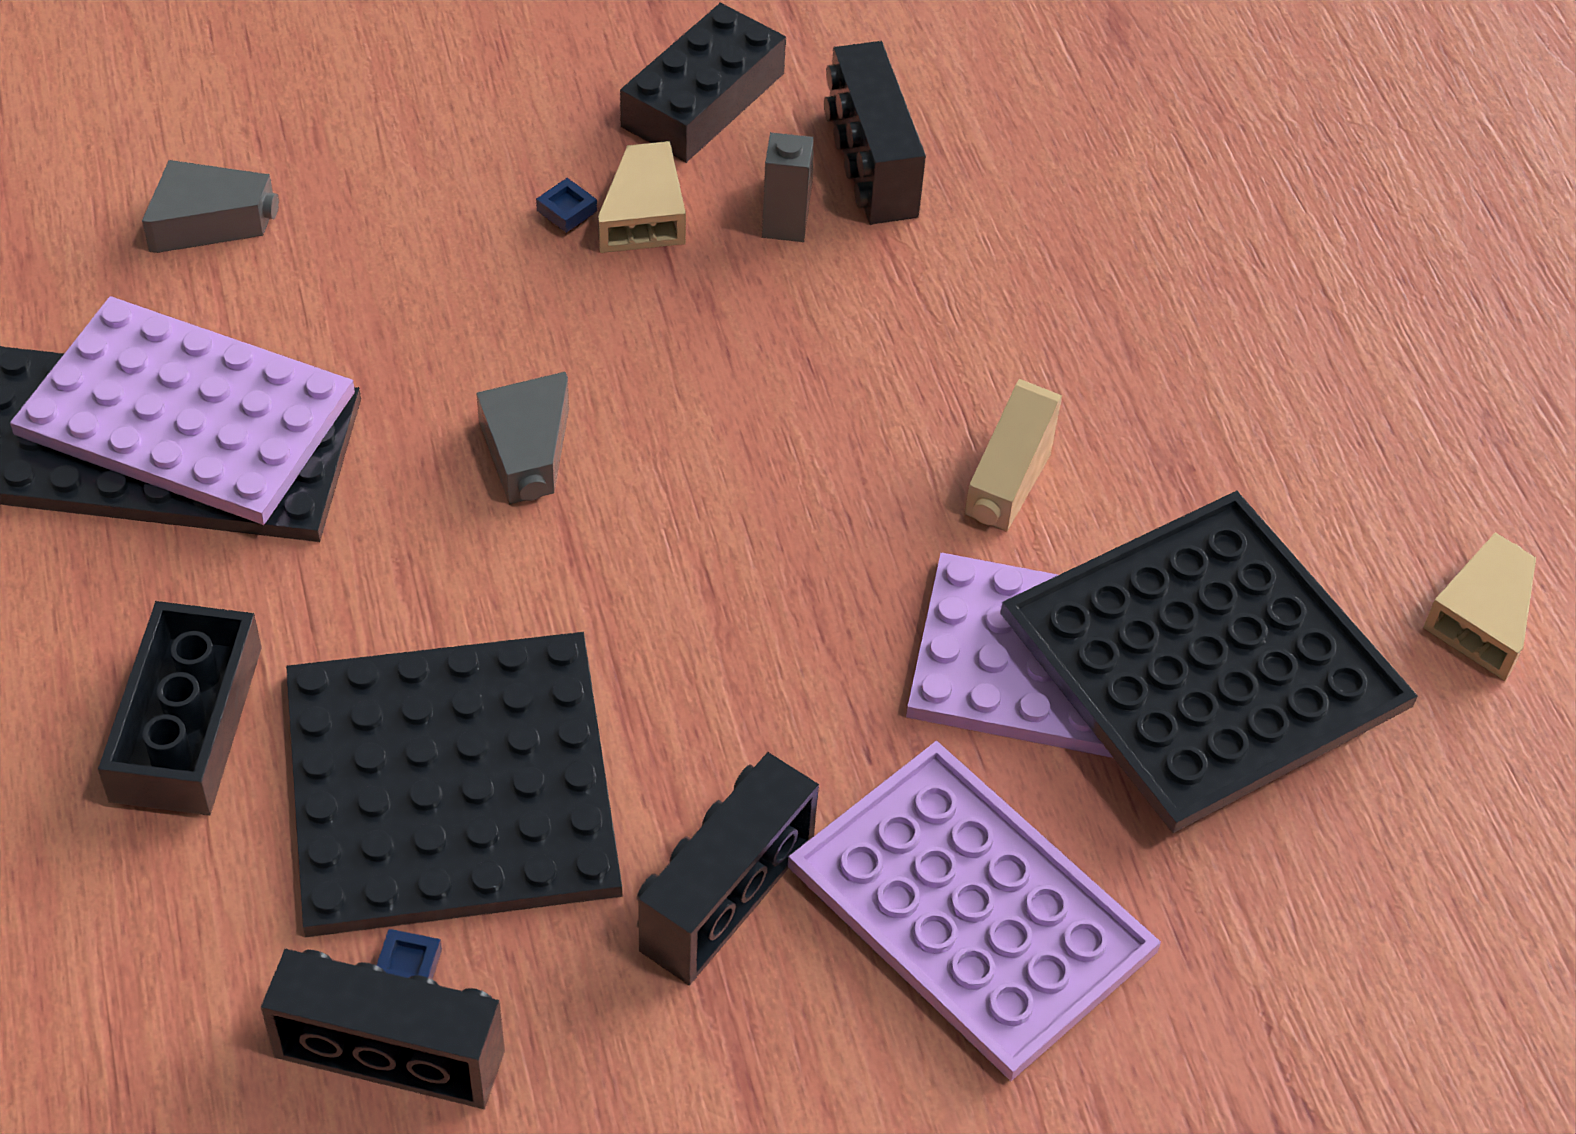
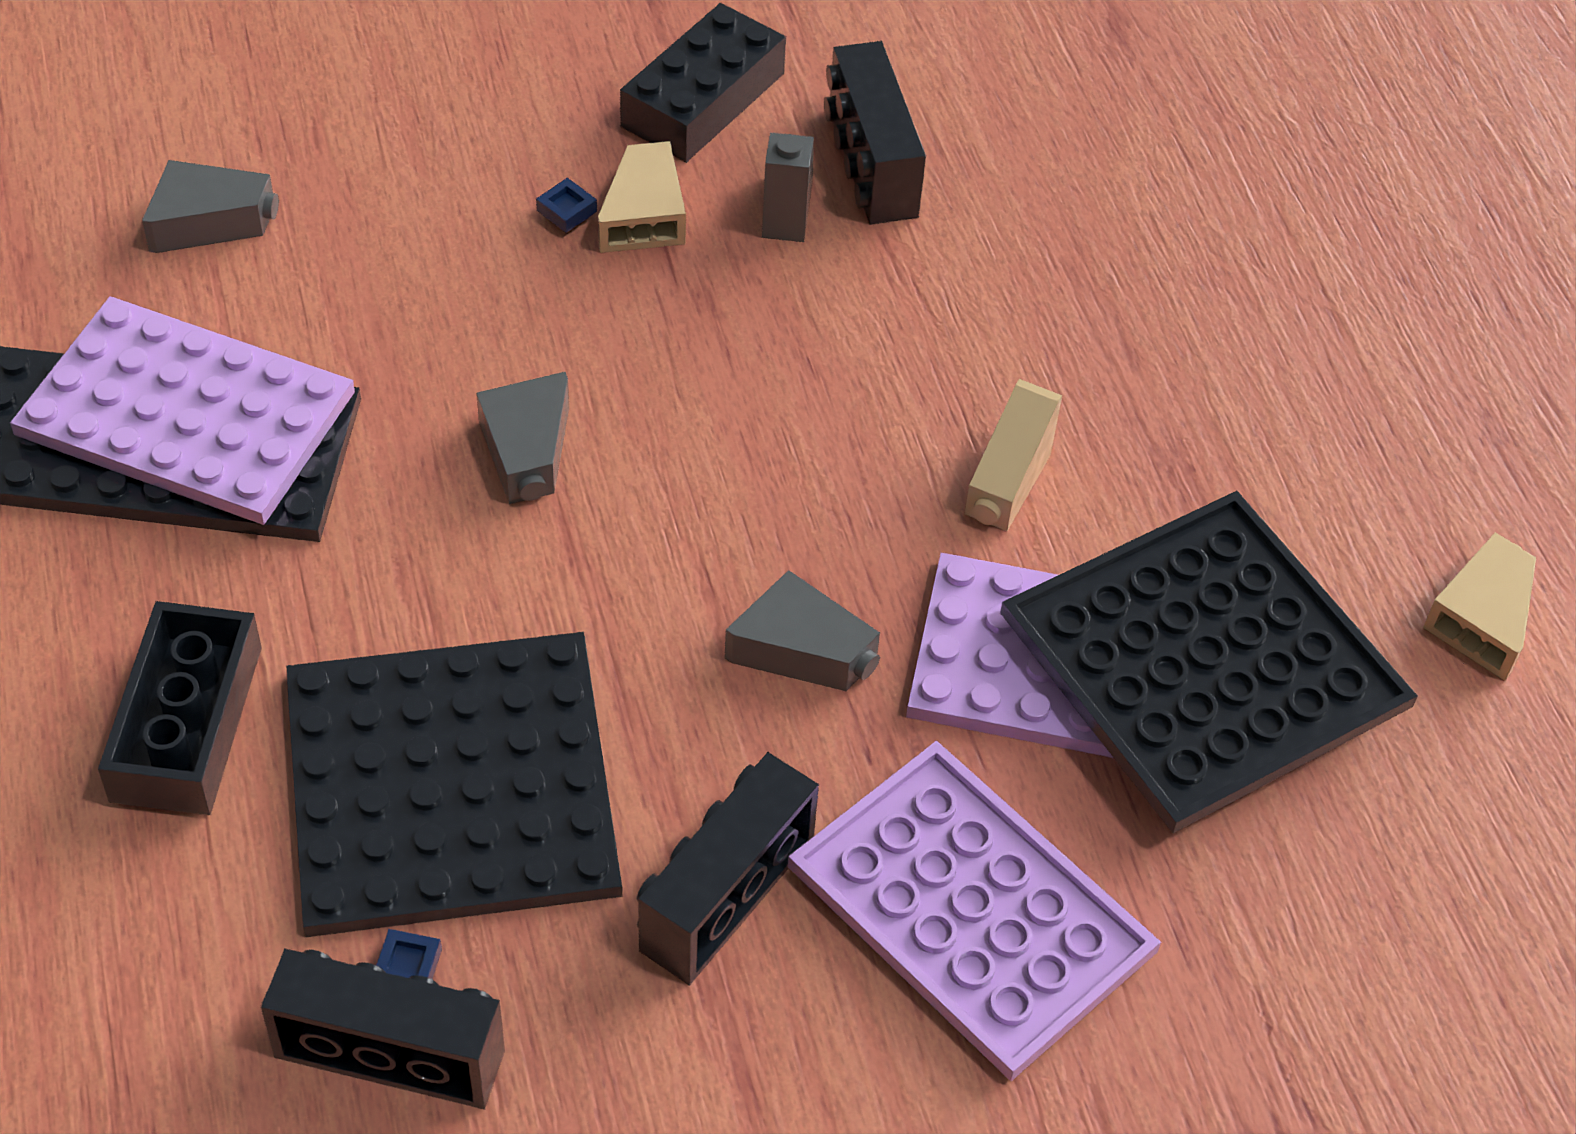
(803, 637): none -> dark grey slope

